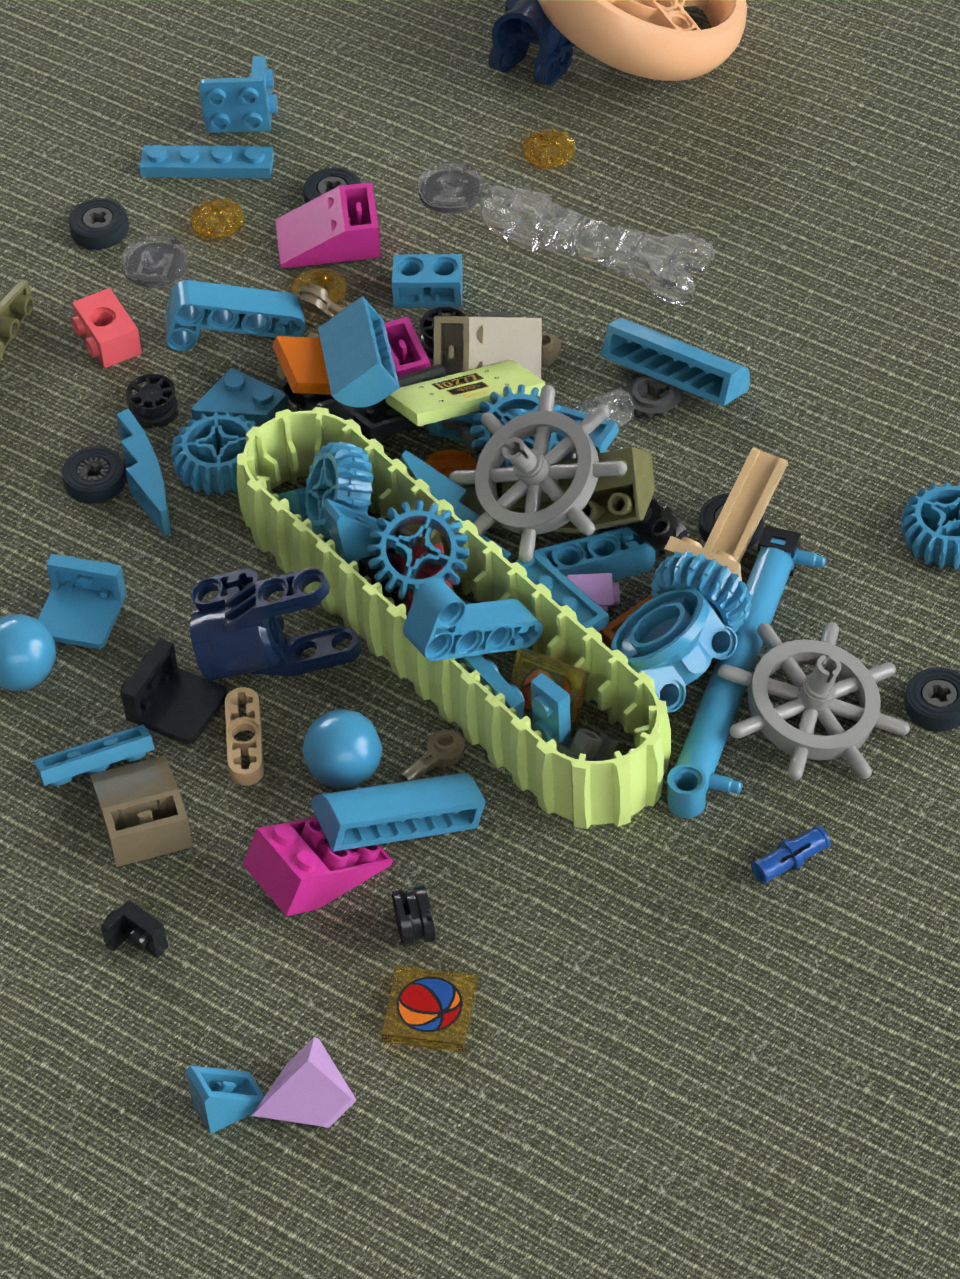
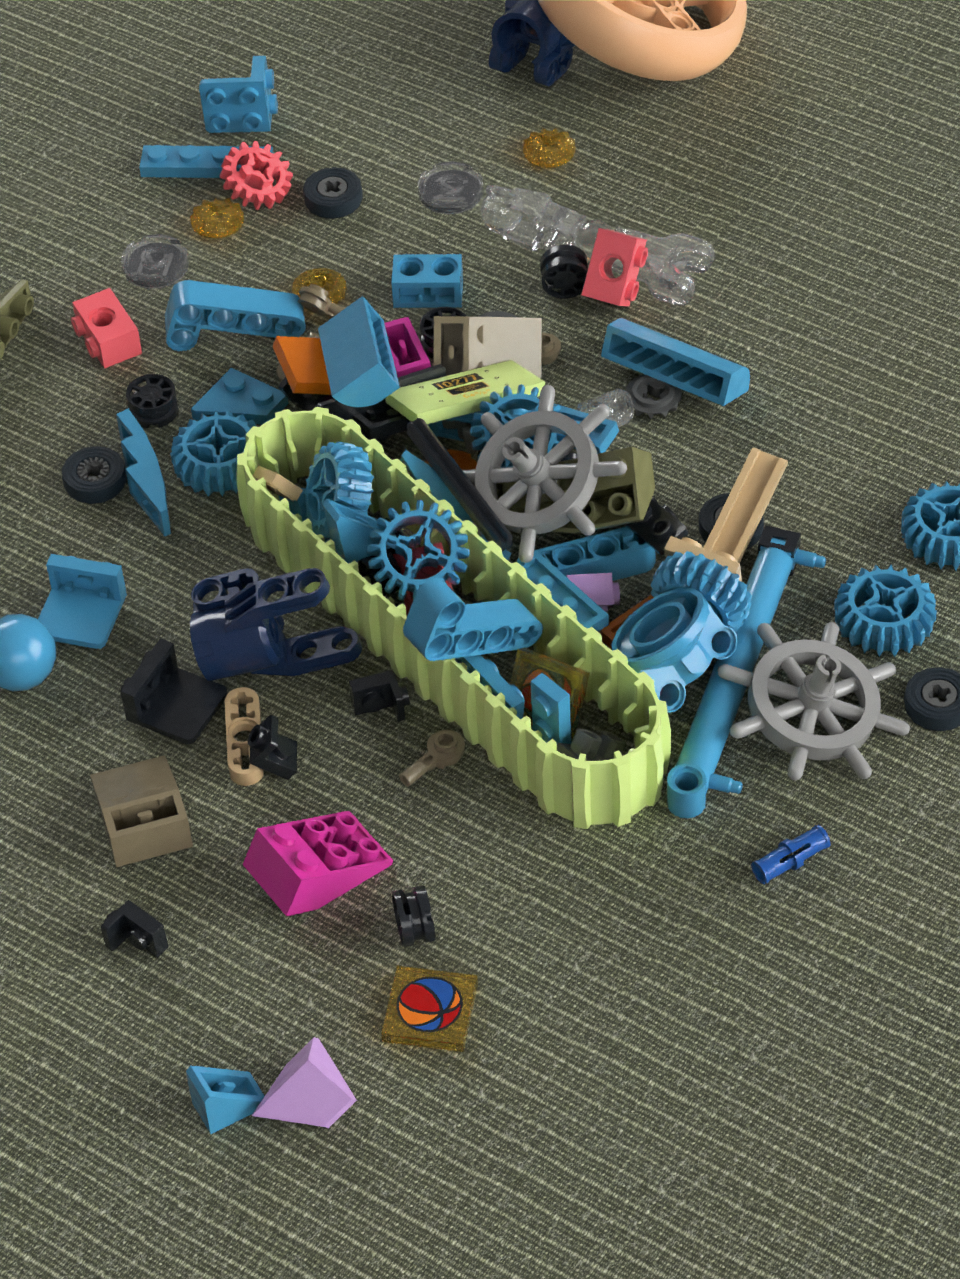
(94, 756): dark azure plate -> none
(98, 223): black bush -> none
(256, 175): none -> coral gear
(272, 750): none -> black bracket
(278, 484): none -> tan tile
(330, 228): dark pink slope -> none
(342, 749): dark azure piece -> none
(379, 692): none -> black bracket
(399, 811): dark azure brick -> none
(459, 484): none -> black axle
(564, 269): none -> black wheel
(600, 281): none -> coral brick
(882, 619): none -> dark azure gear

